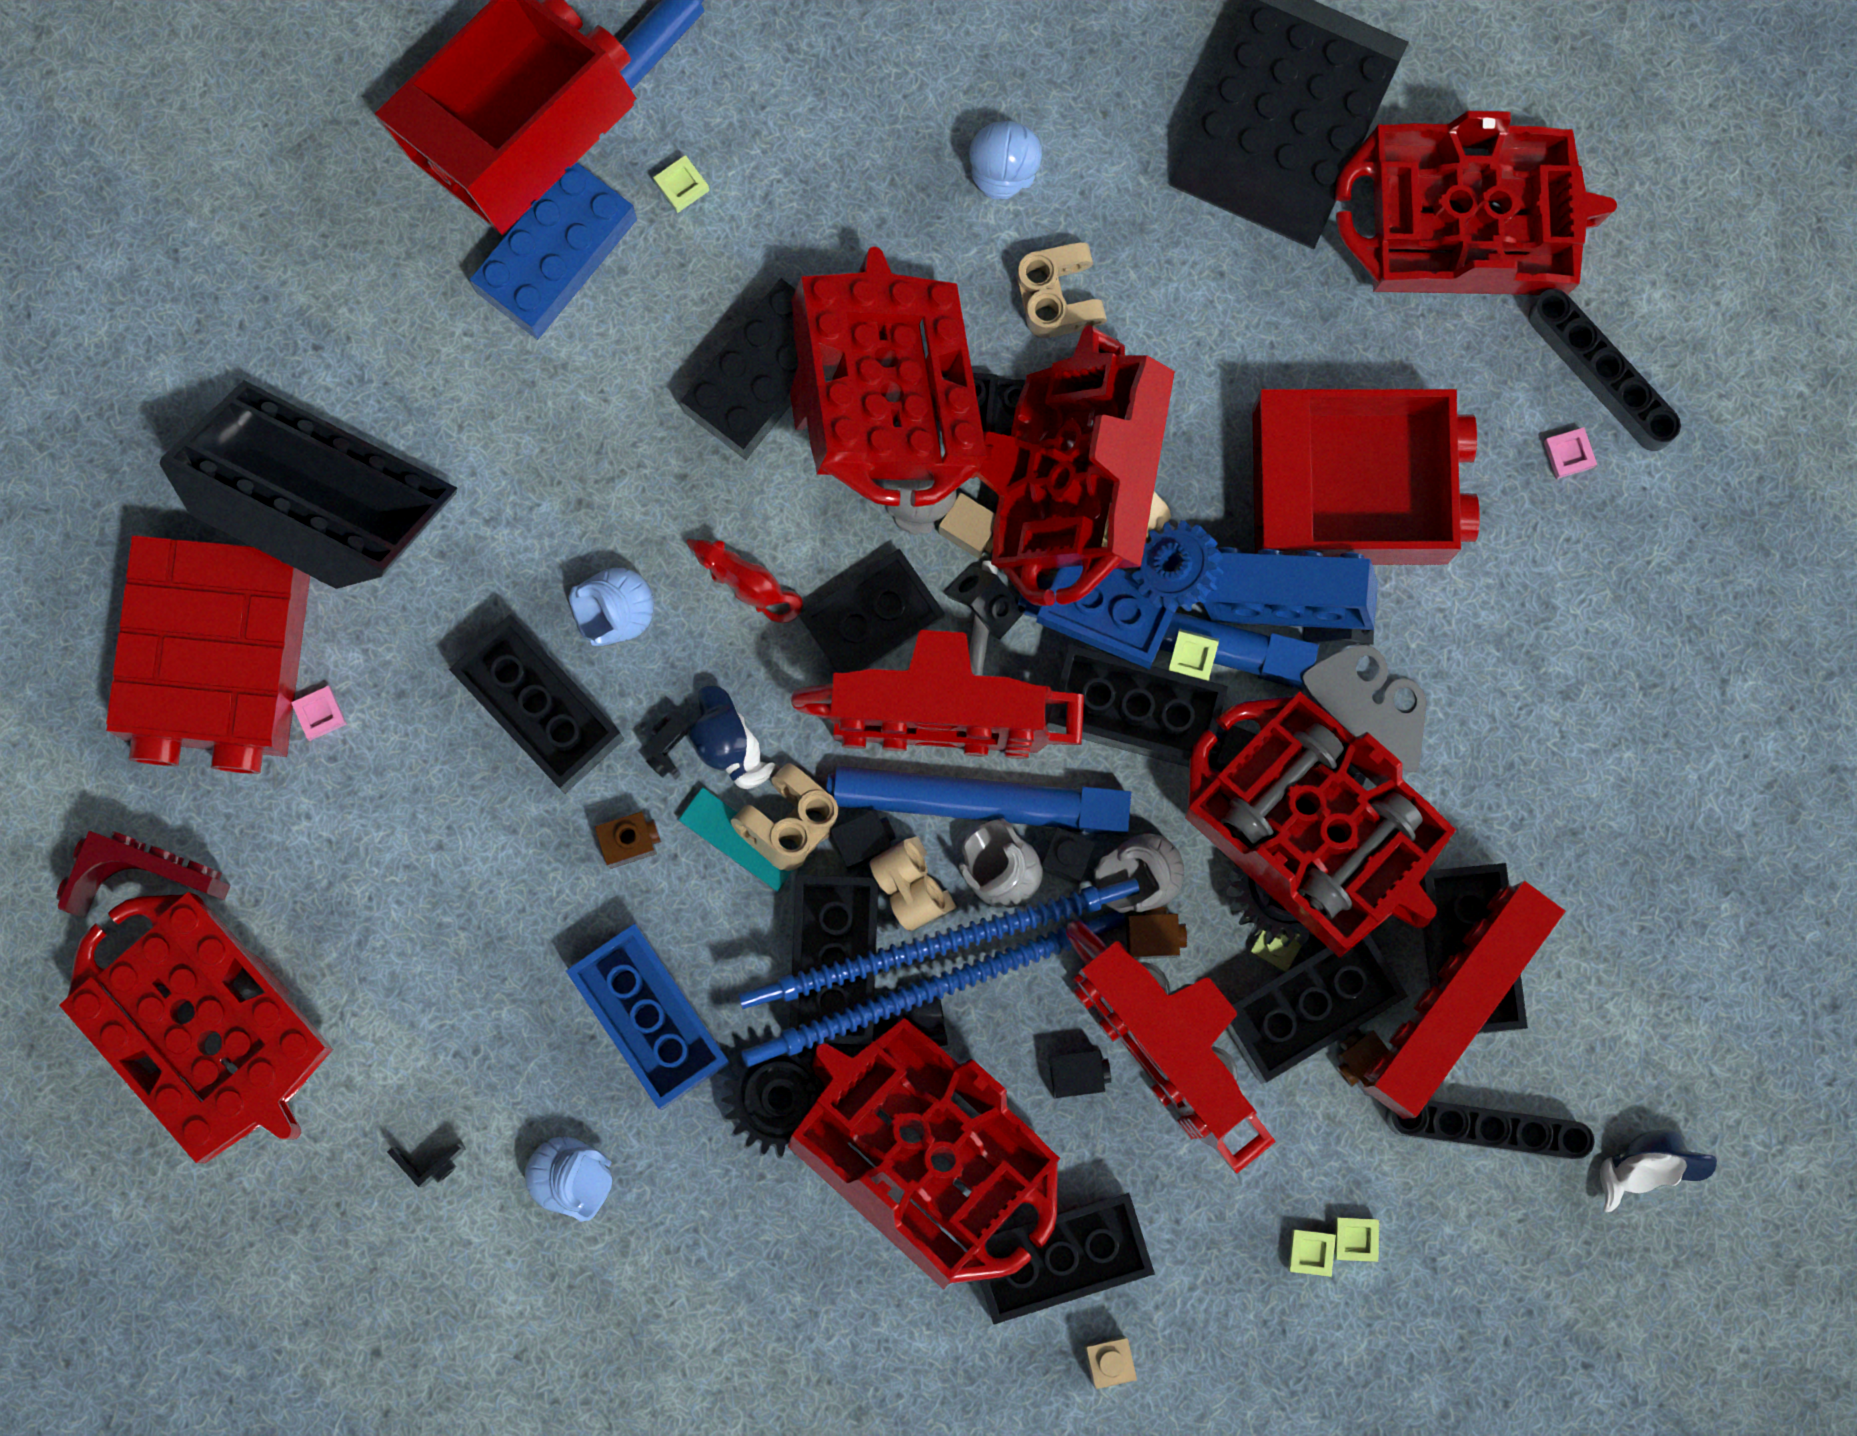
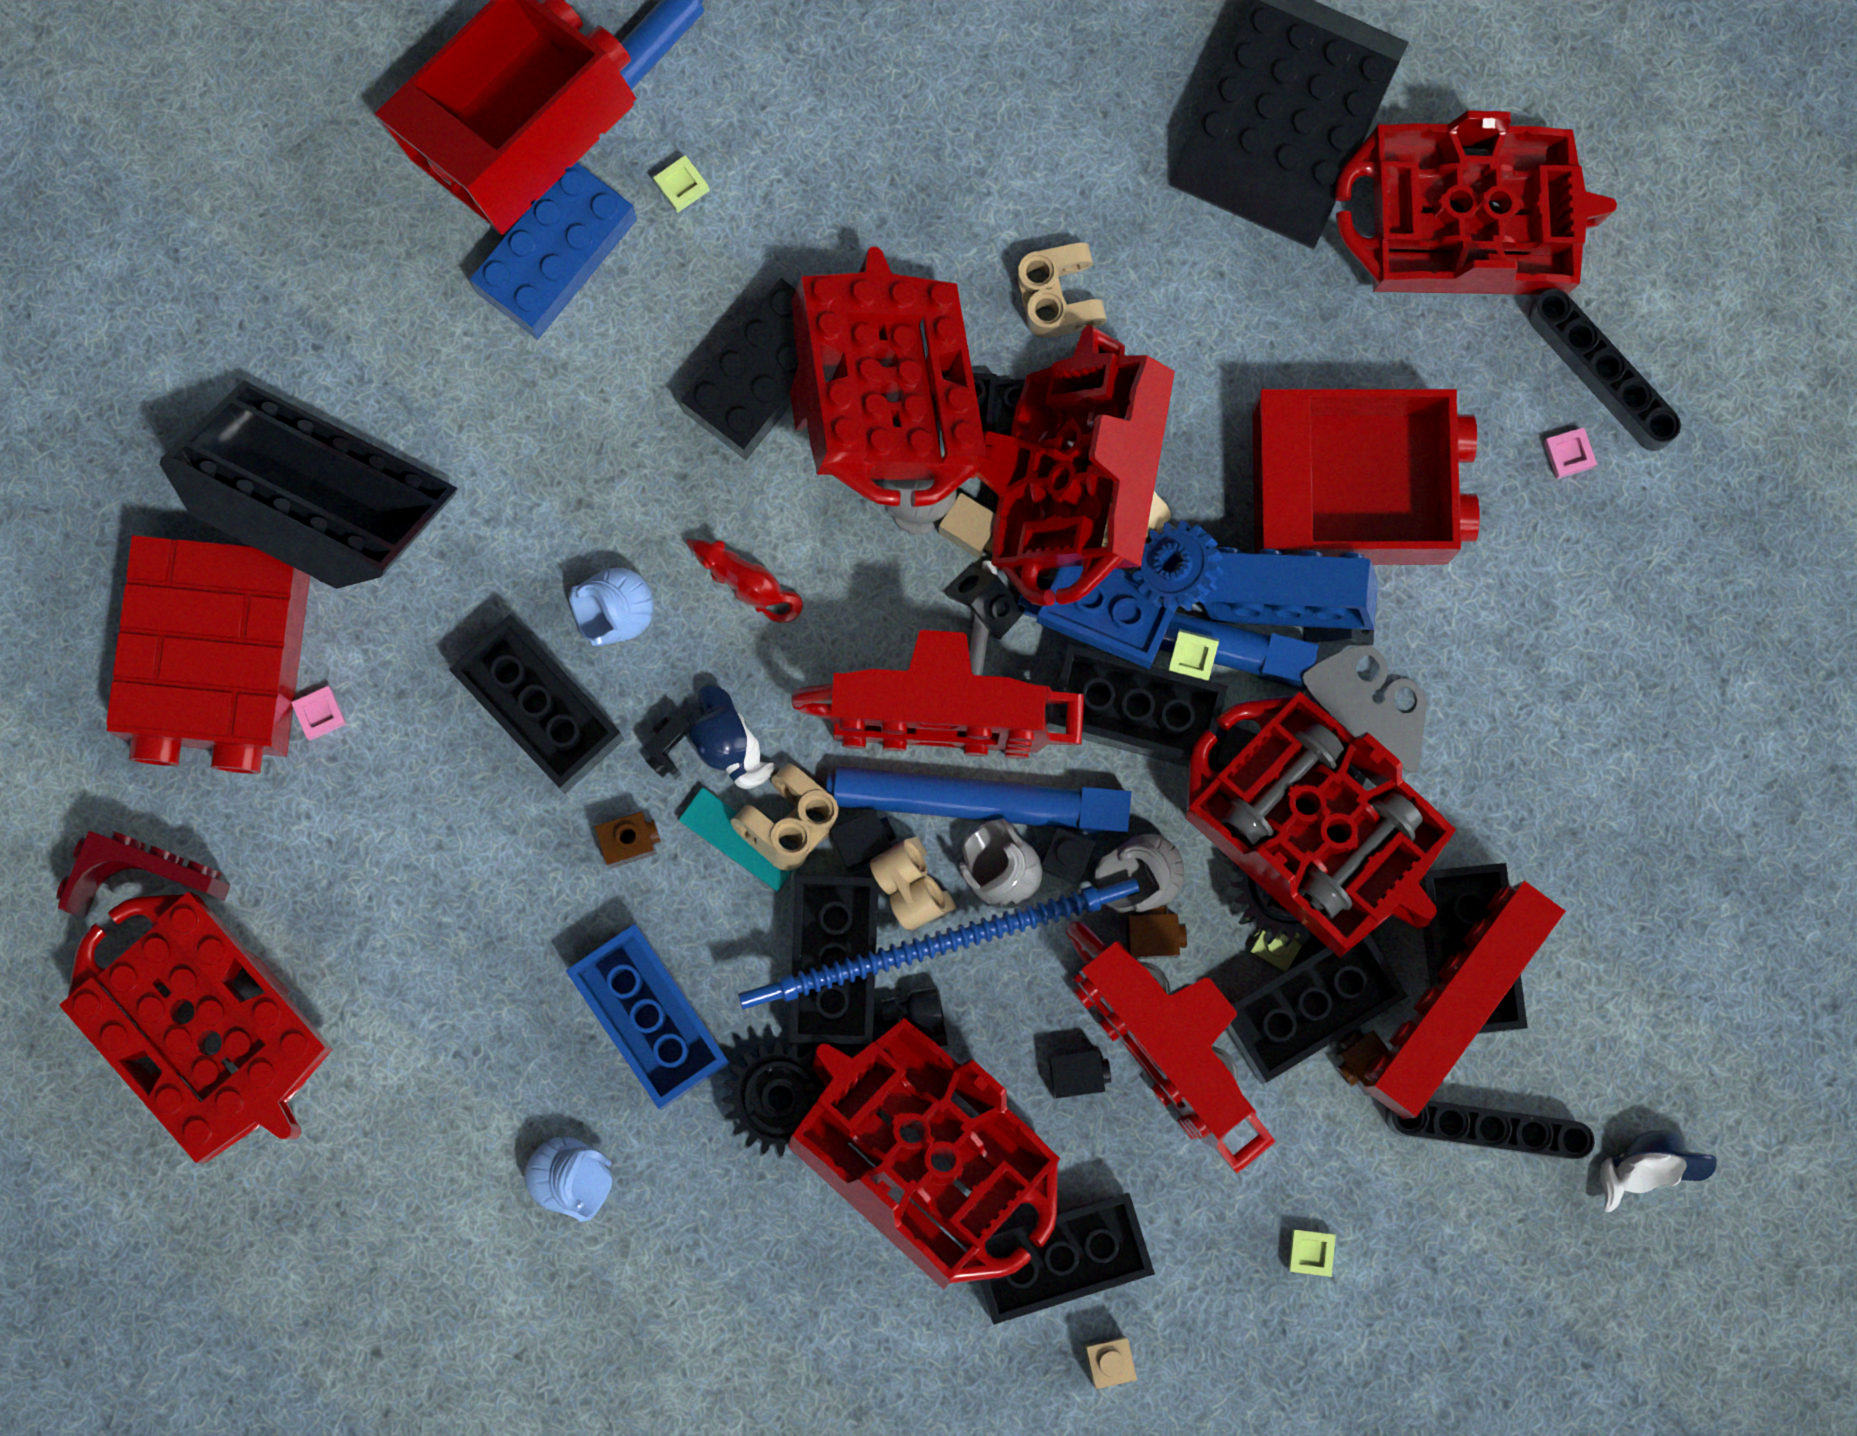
(438, 1171): black bracket -> none
(792, 1040): blue hose -> none
(872, 615): black plate -> none
(1004, 158): light blue hair -> none
(1356, 1239): yellowish green plate -> none

